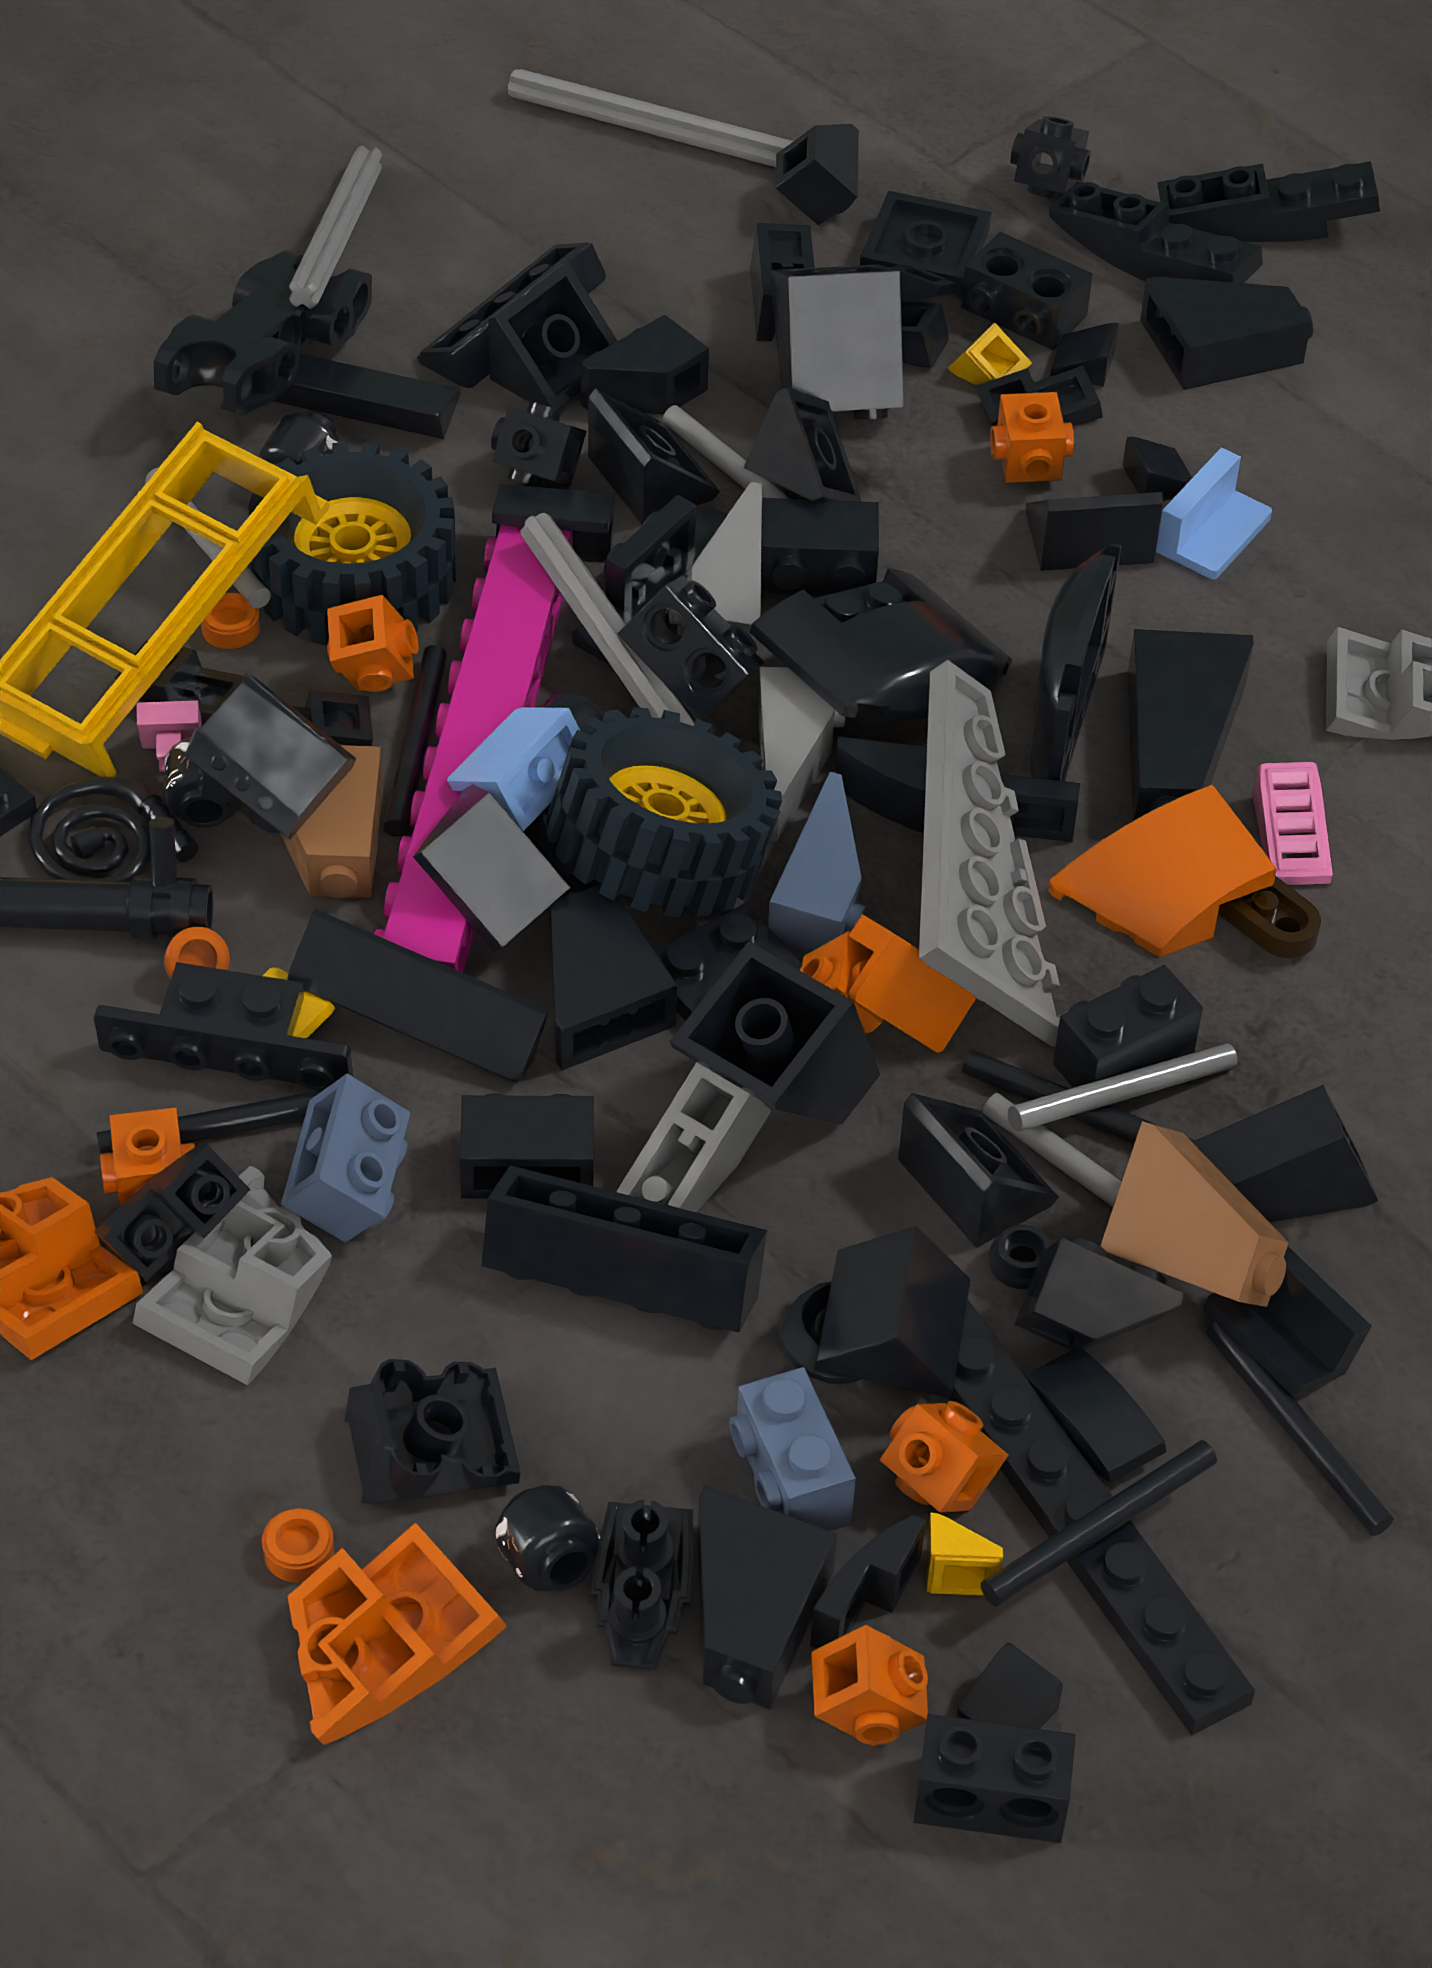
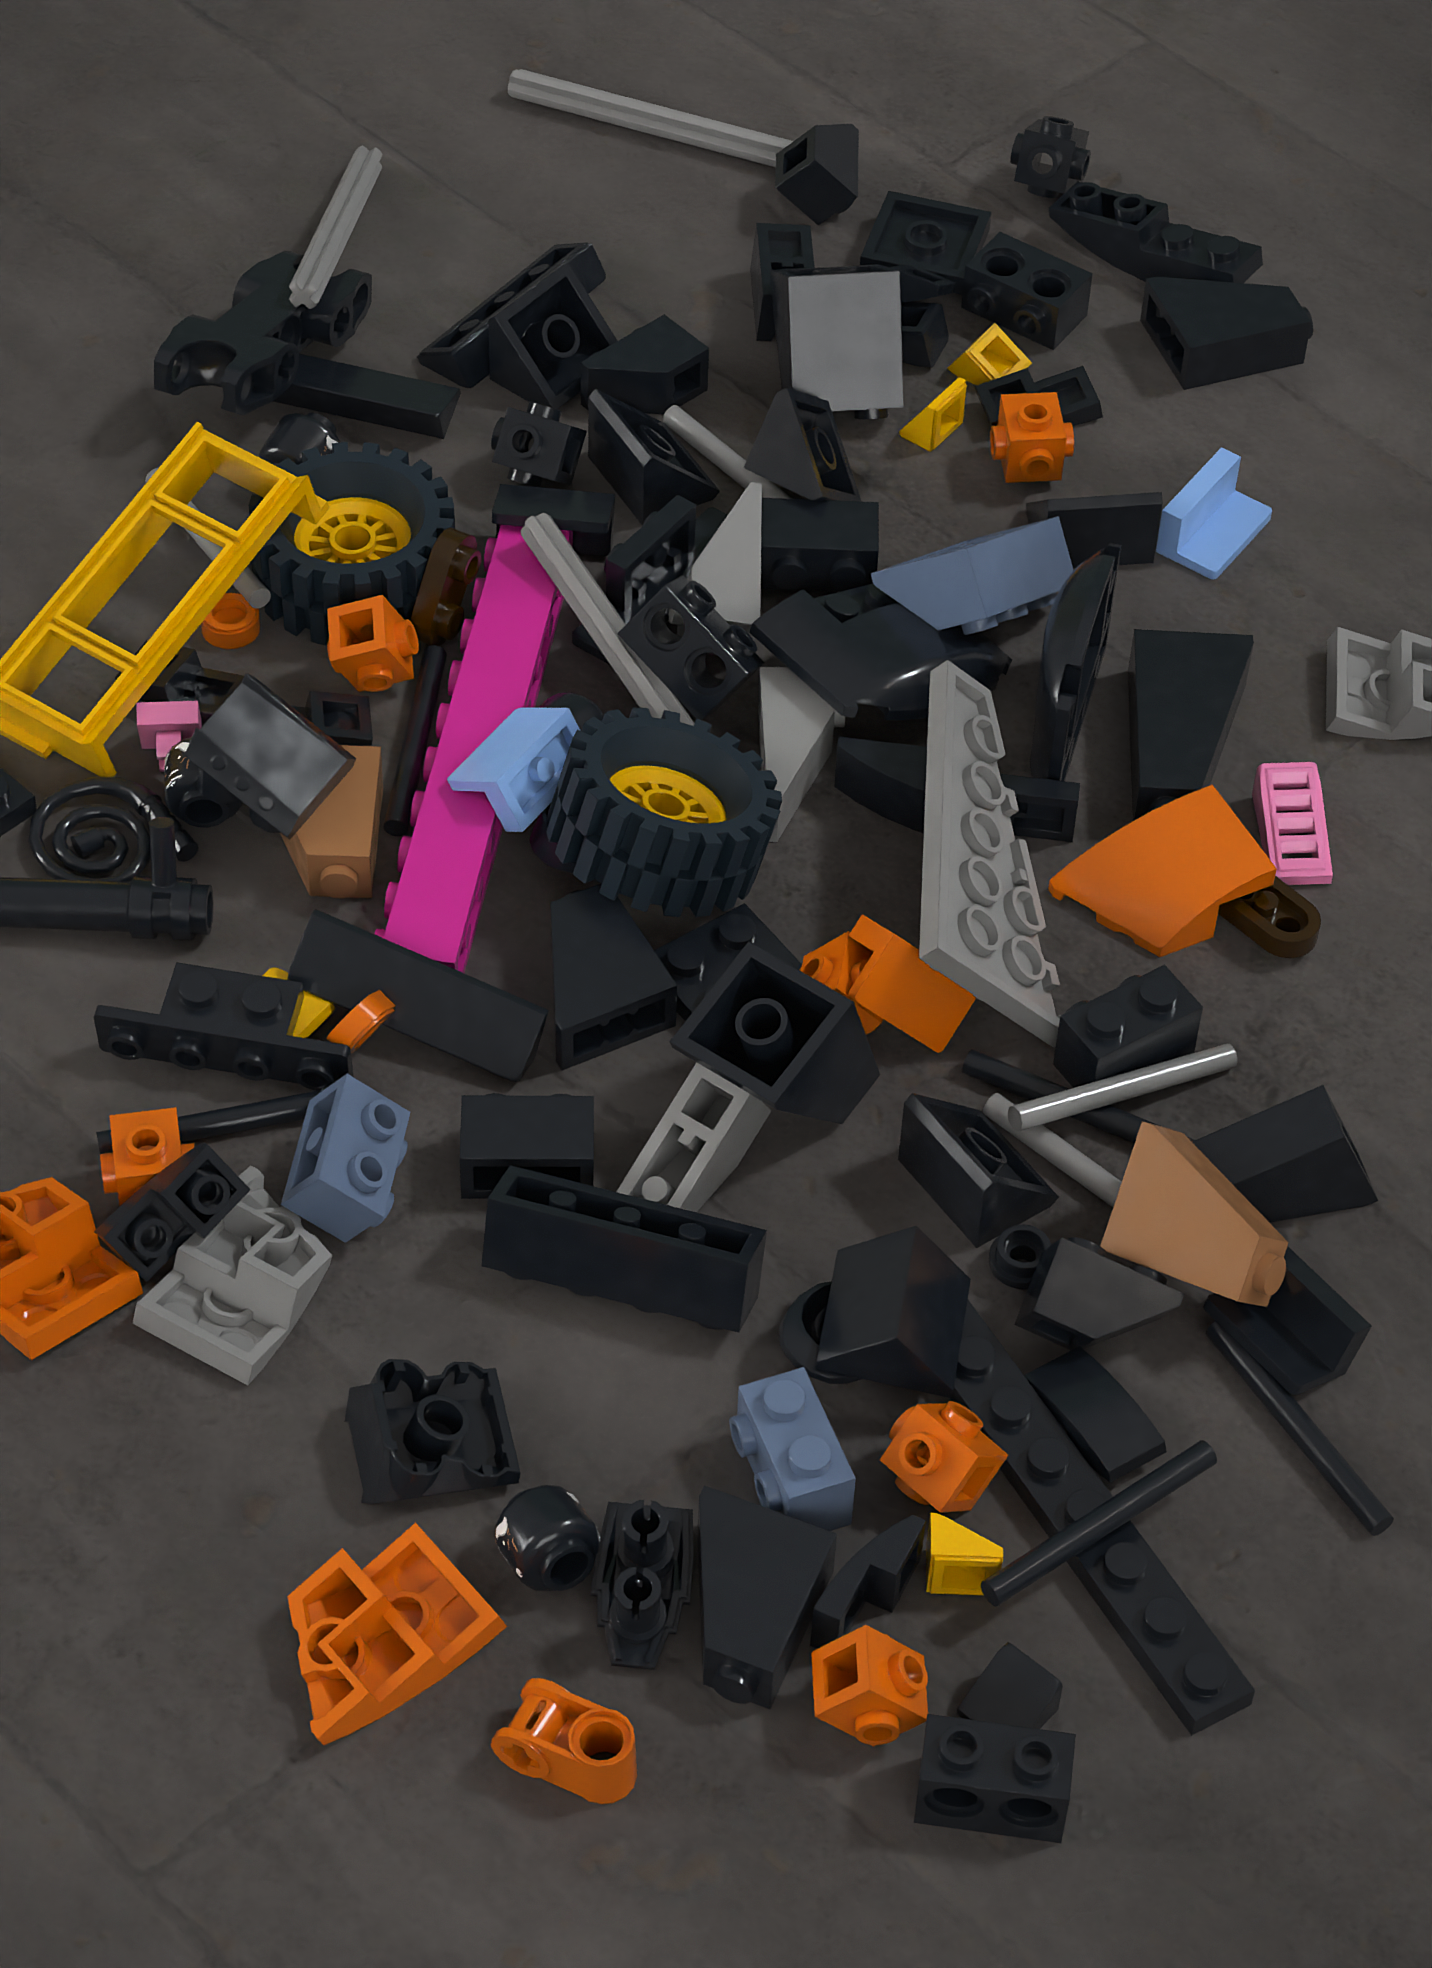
(197, 947): orange tile -> none
(297, 1544): orange tile -> none
(362, 1021): none -> orange tile
(449, 569): none -> dark brown plate
(489, 867): slope -> none
(559, 1733): none -> orange piece
(822, 879): sand blue slope -> none
(938, 418): none -> yellow slope
(983, 577): none -> sand blue slope
(1087, 348): black slope -> none
(1154, 467): black slope -> none
(1271, 210): black slope -> none

